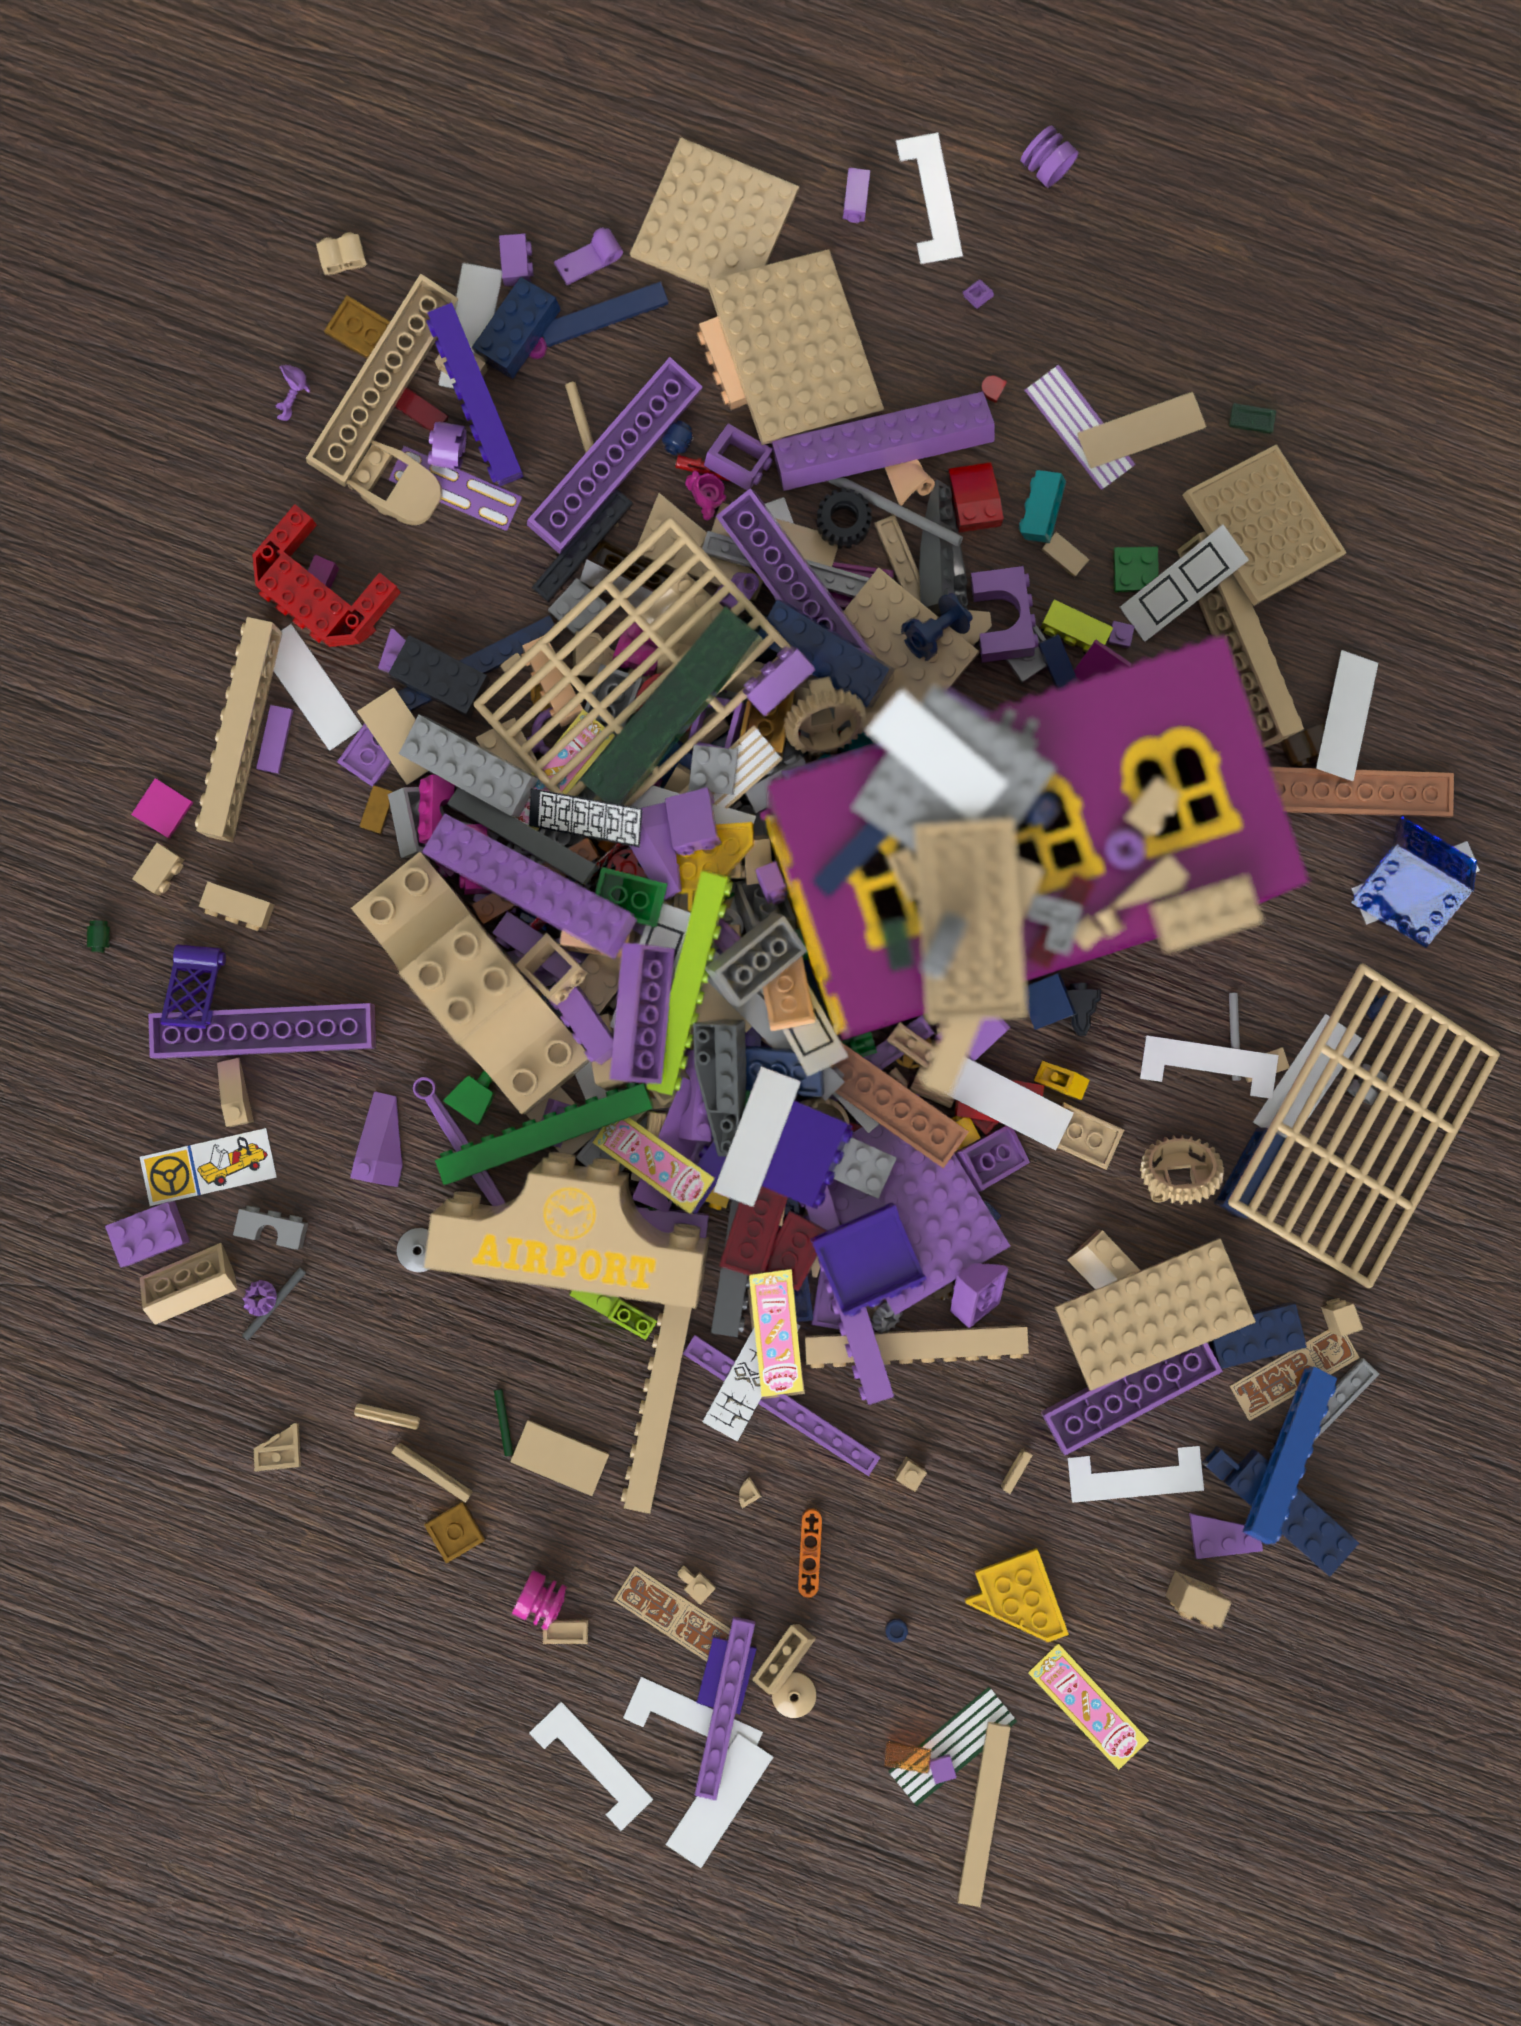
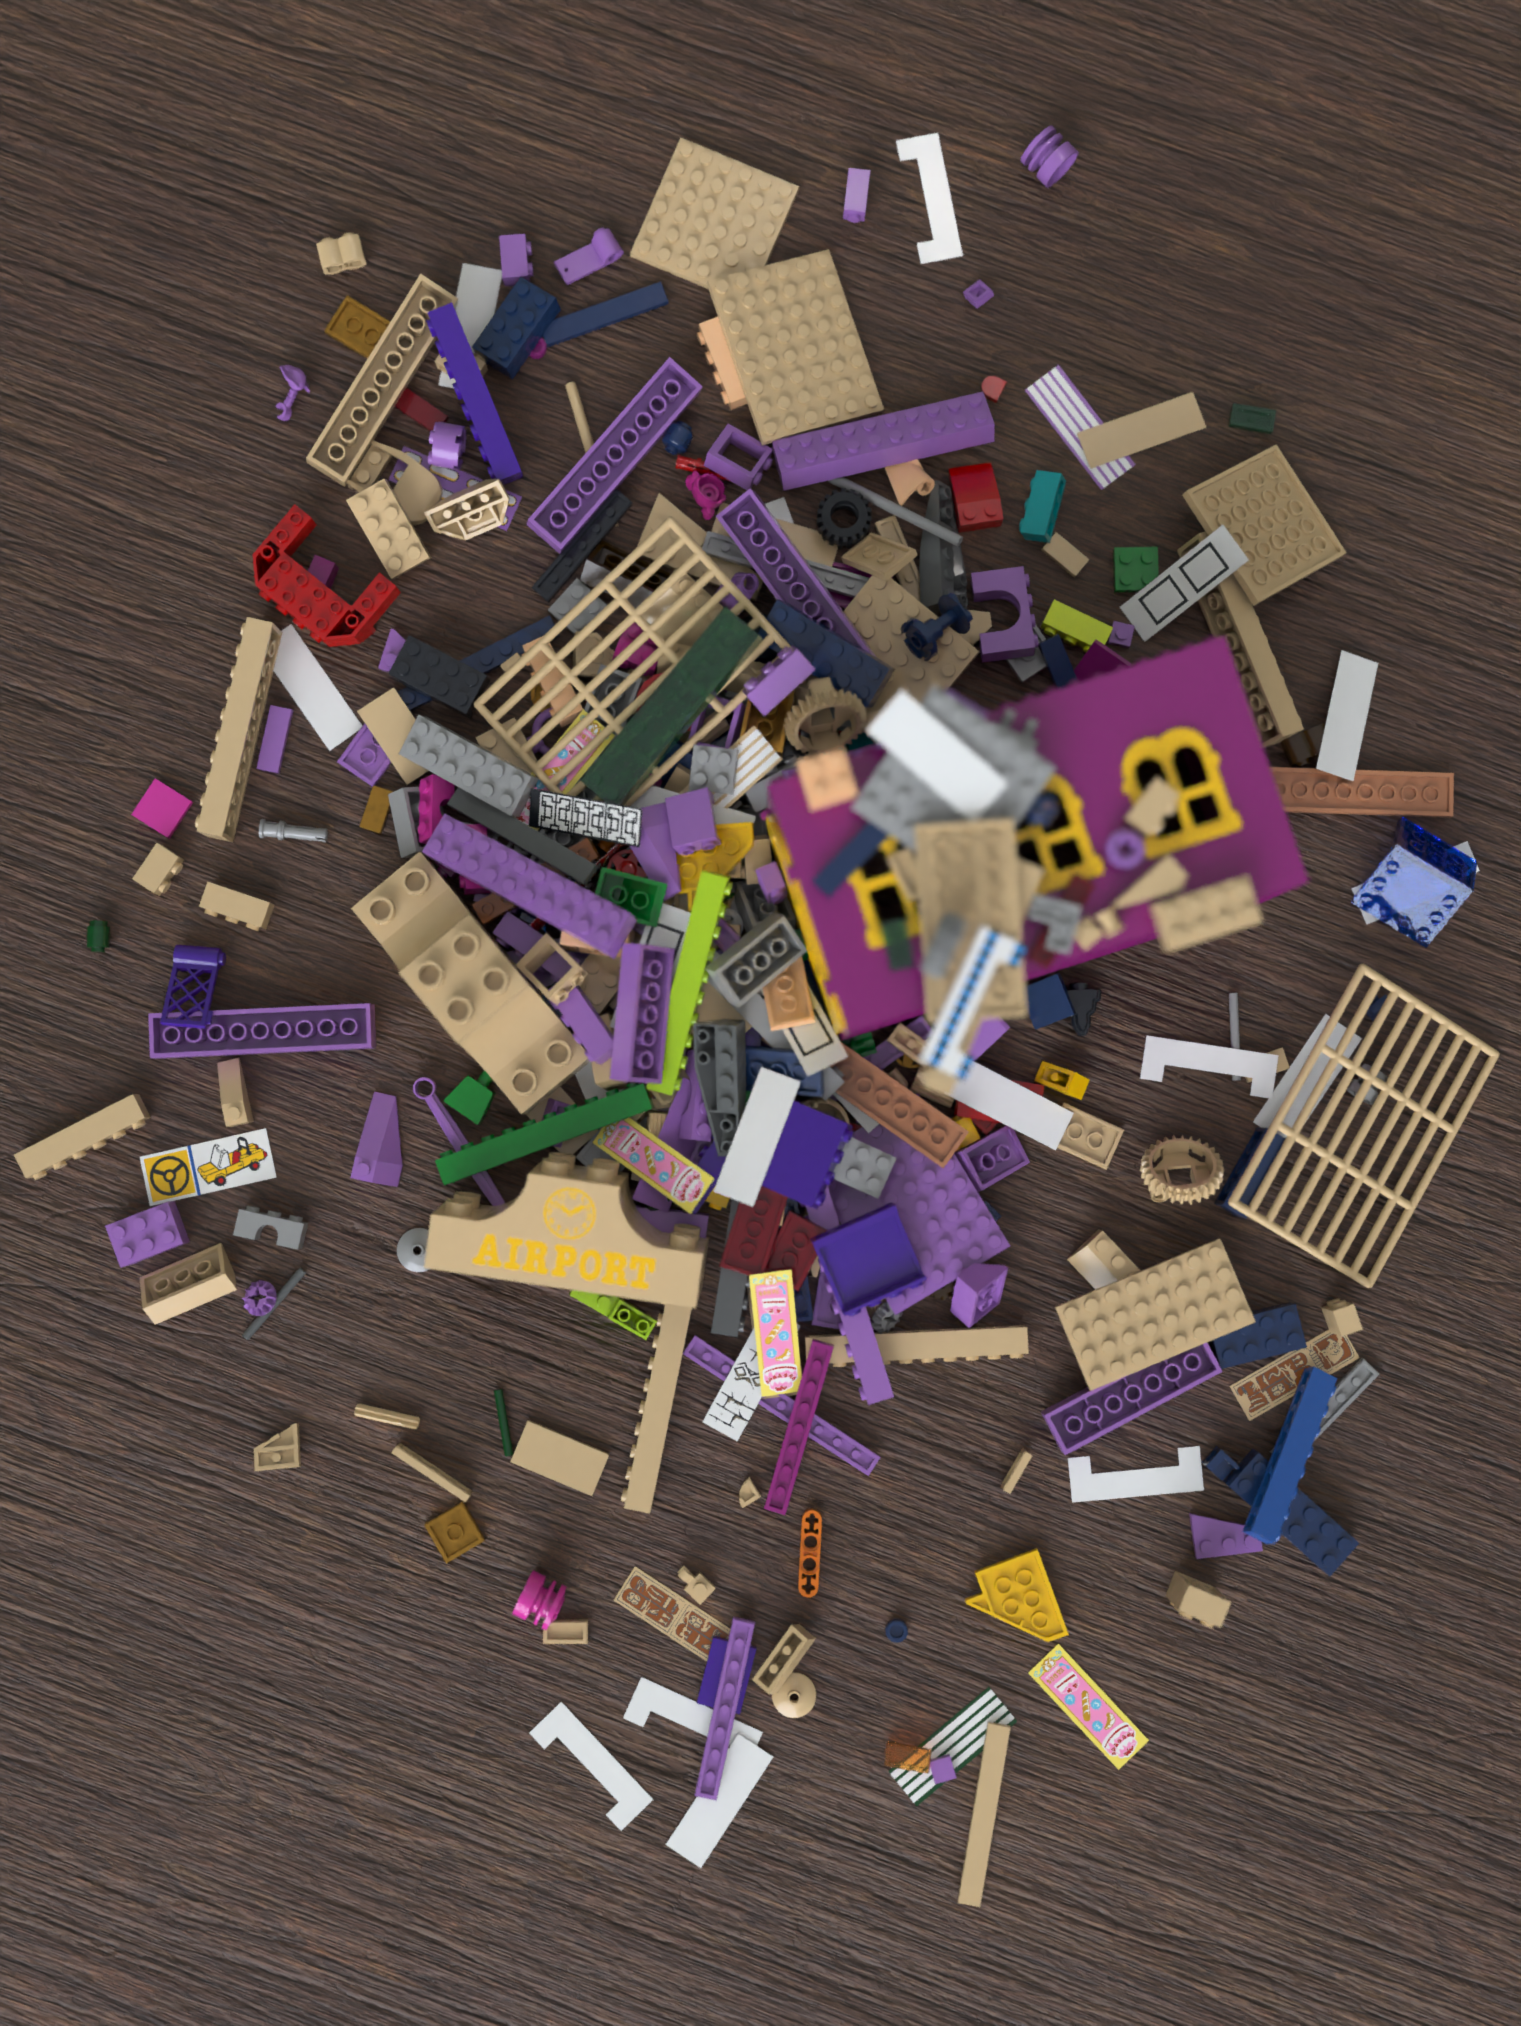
(82, 1136): none -> tan brick
(282, 830): none -> light grey pin
(388, 528): none -> tan brick
(470, 510): none -> tan wedge
(799, 1426): none -> magenta plate
(826, 779): none -> light nougat brick
(879, 556): none -> tan tile
(910, 1474): tan brick -> none
(964, 998): none -> white sticker

